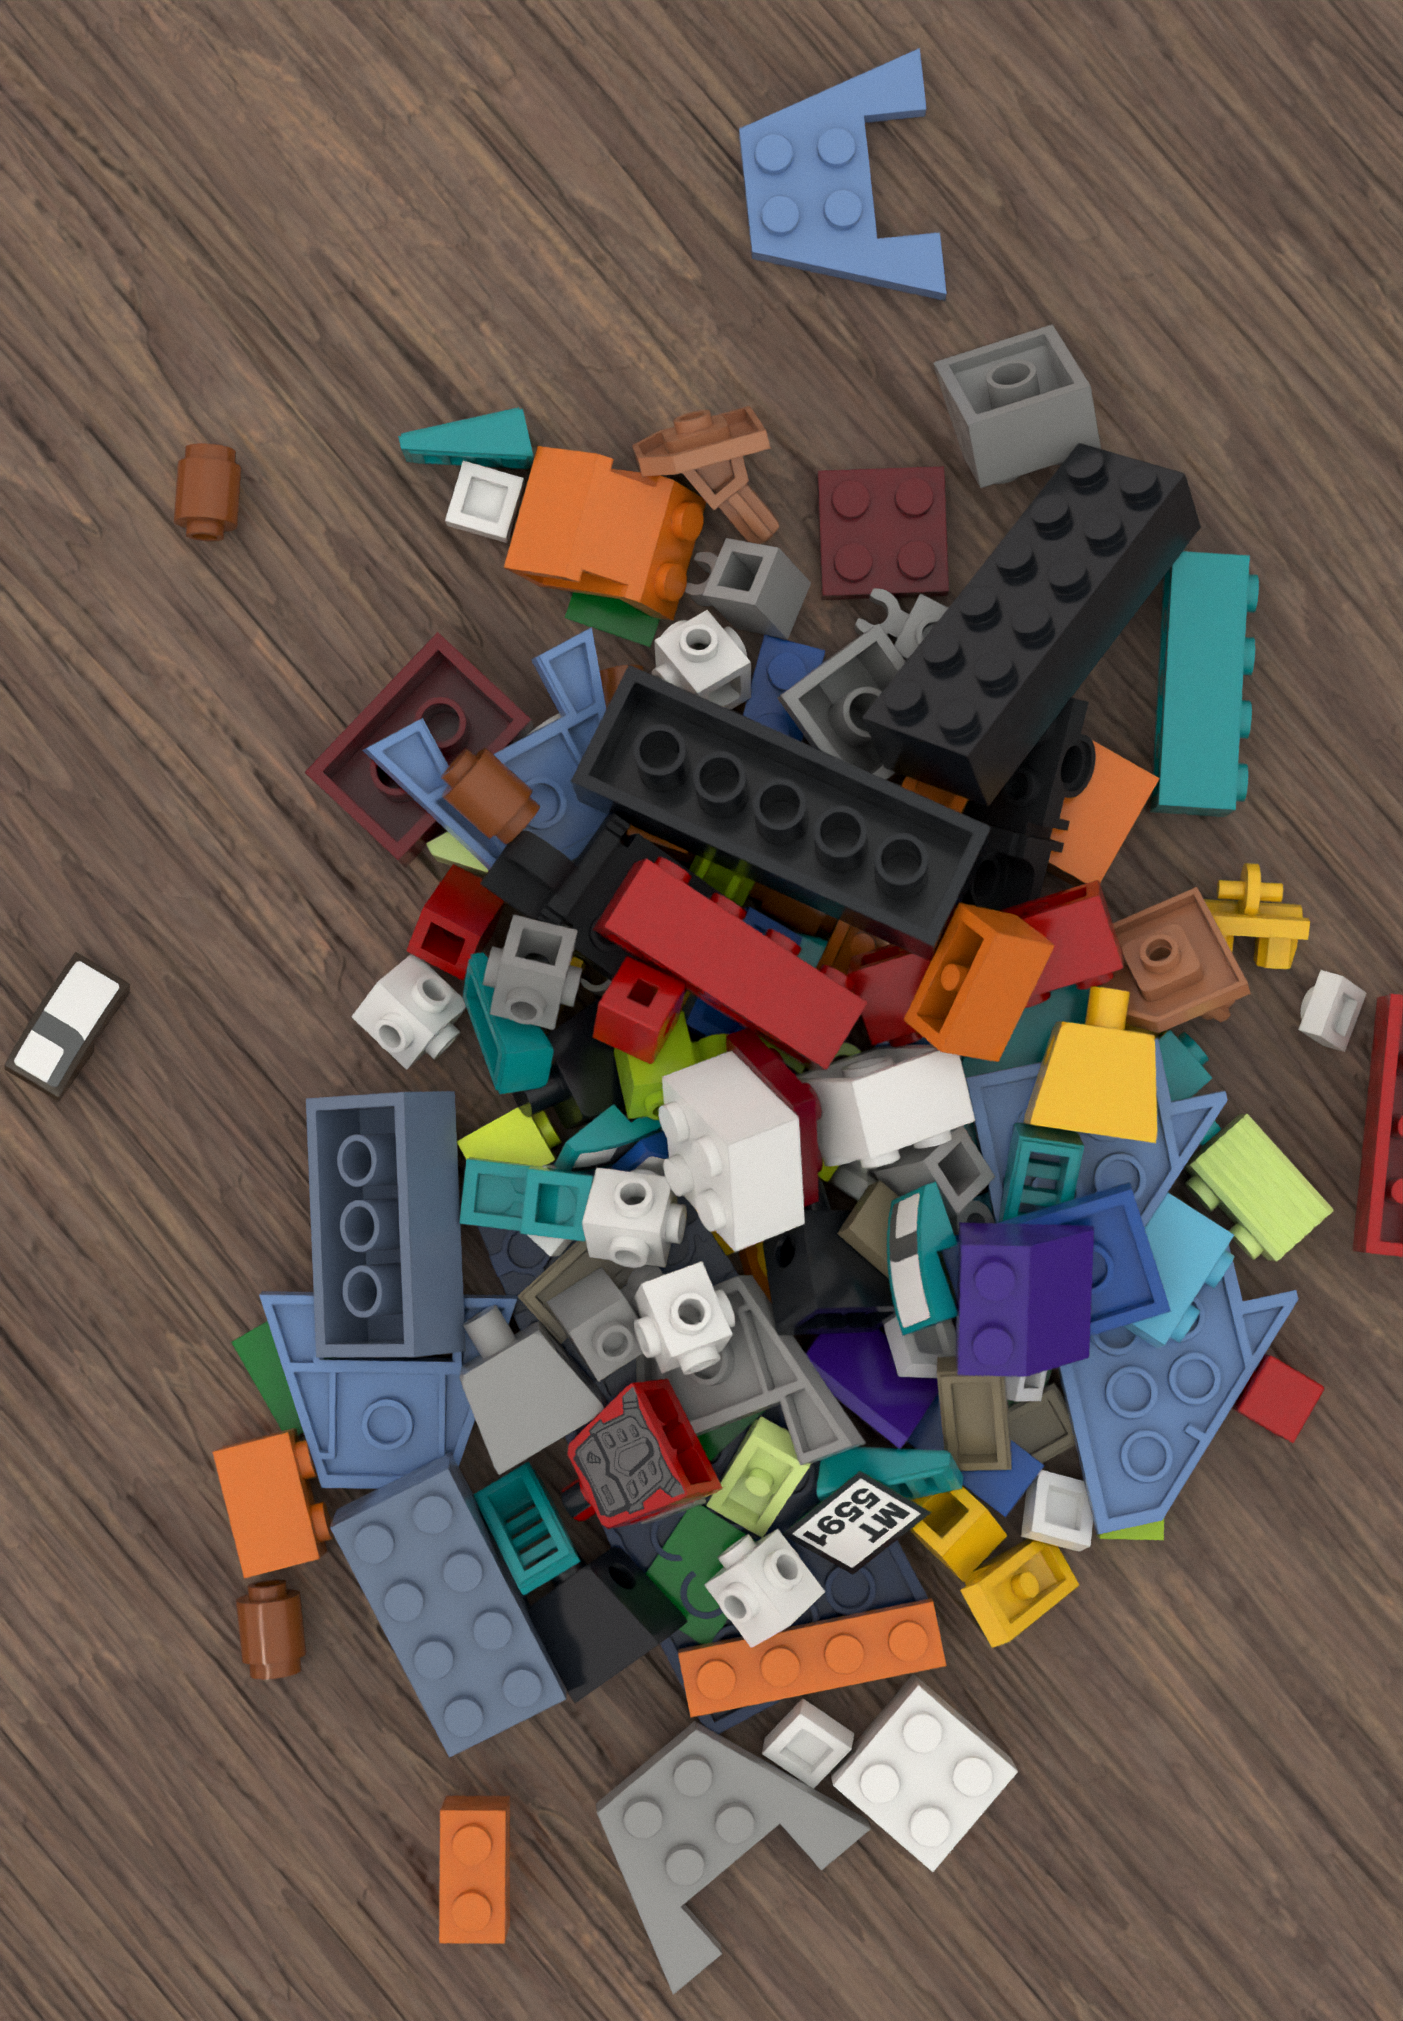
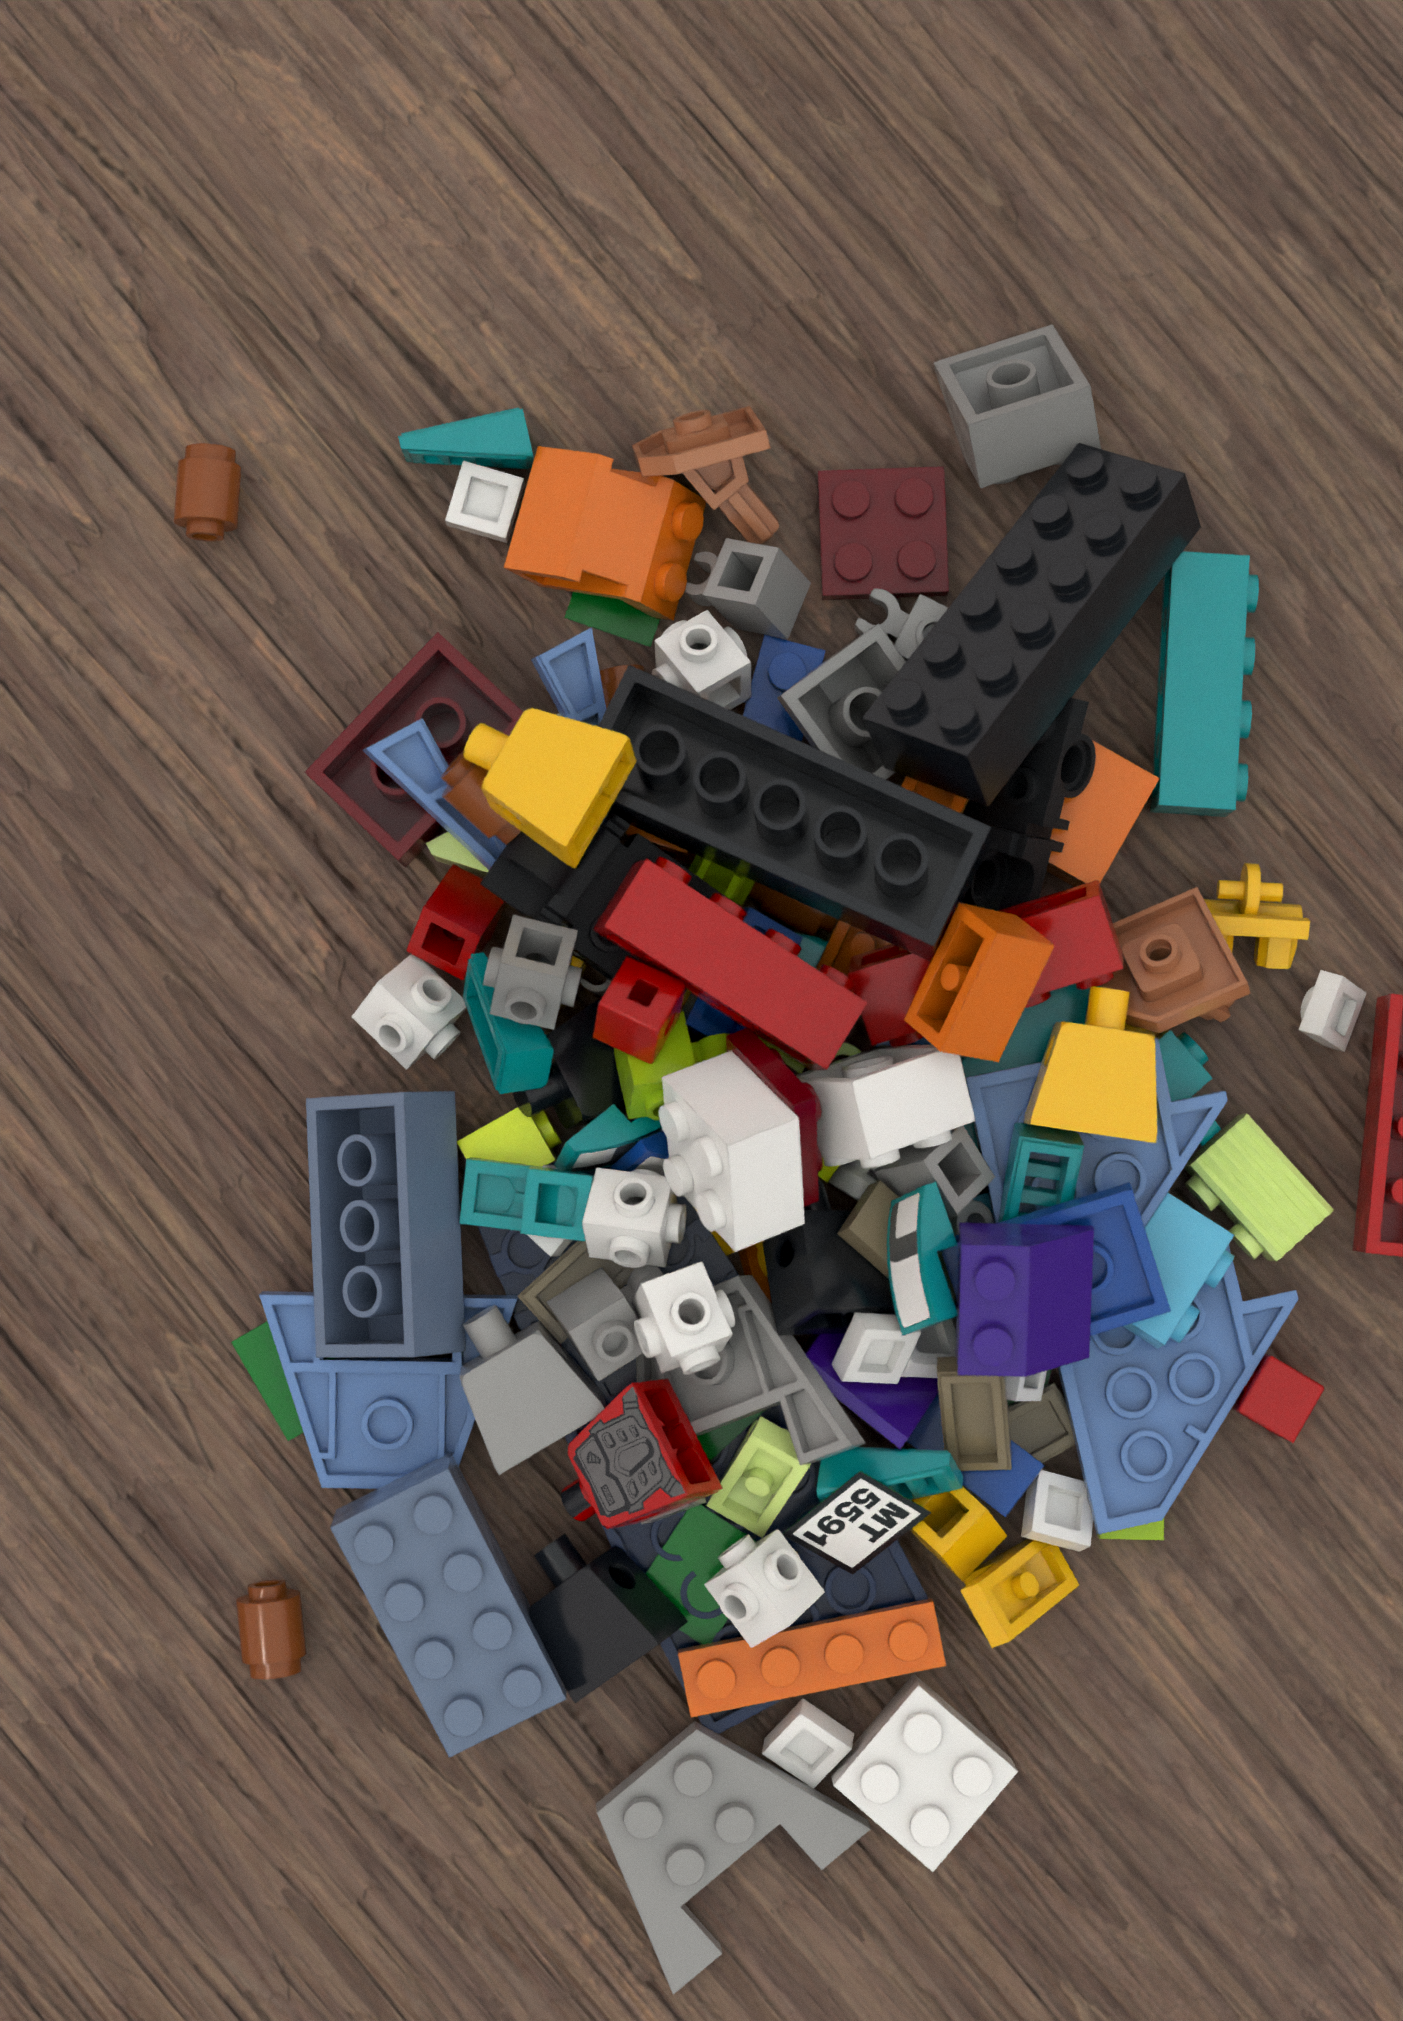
(67, 1026): slope -> none
(272, 1502): orange brick -> none
(474, 1870): orange brick -> none
(508, 1498): teal slope -> none
(552, 777): none -> yellow torso
(814, 187): medium blue wing -> none
(874, 1350): none -> white plate

